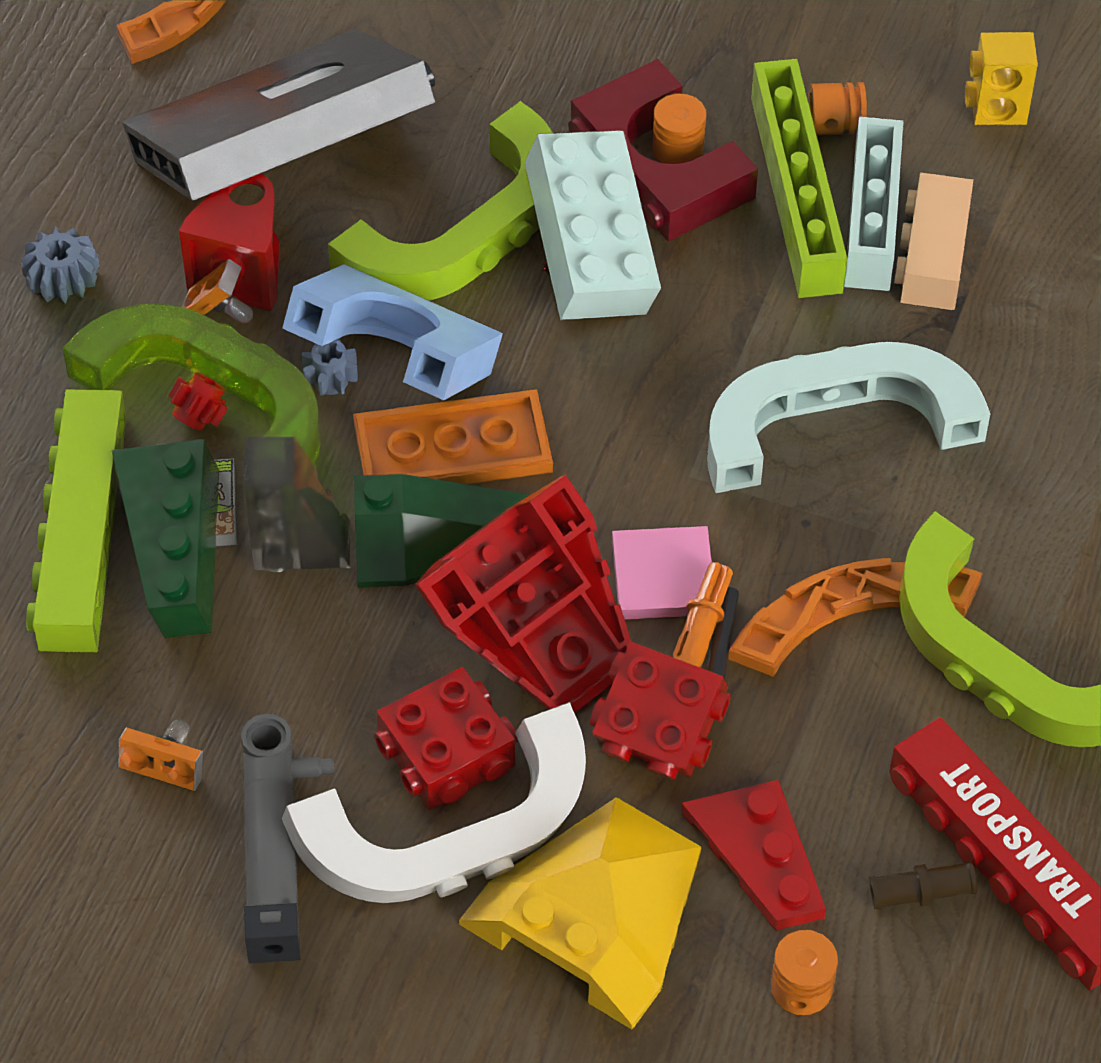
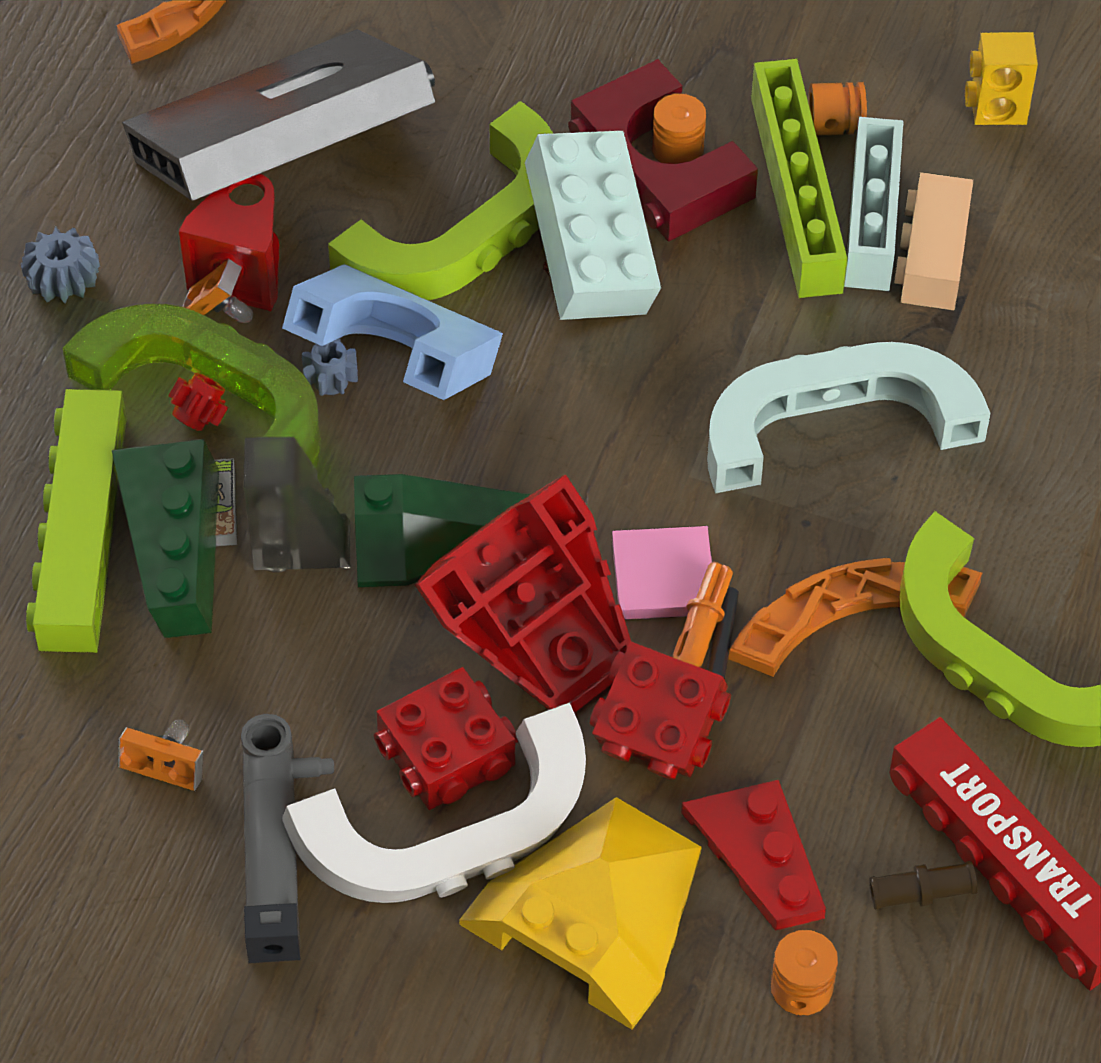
(457, 439): orange tile -> none

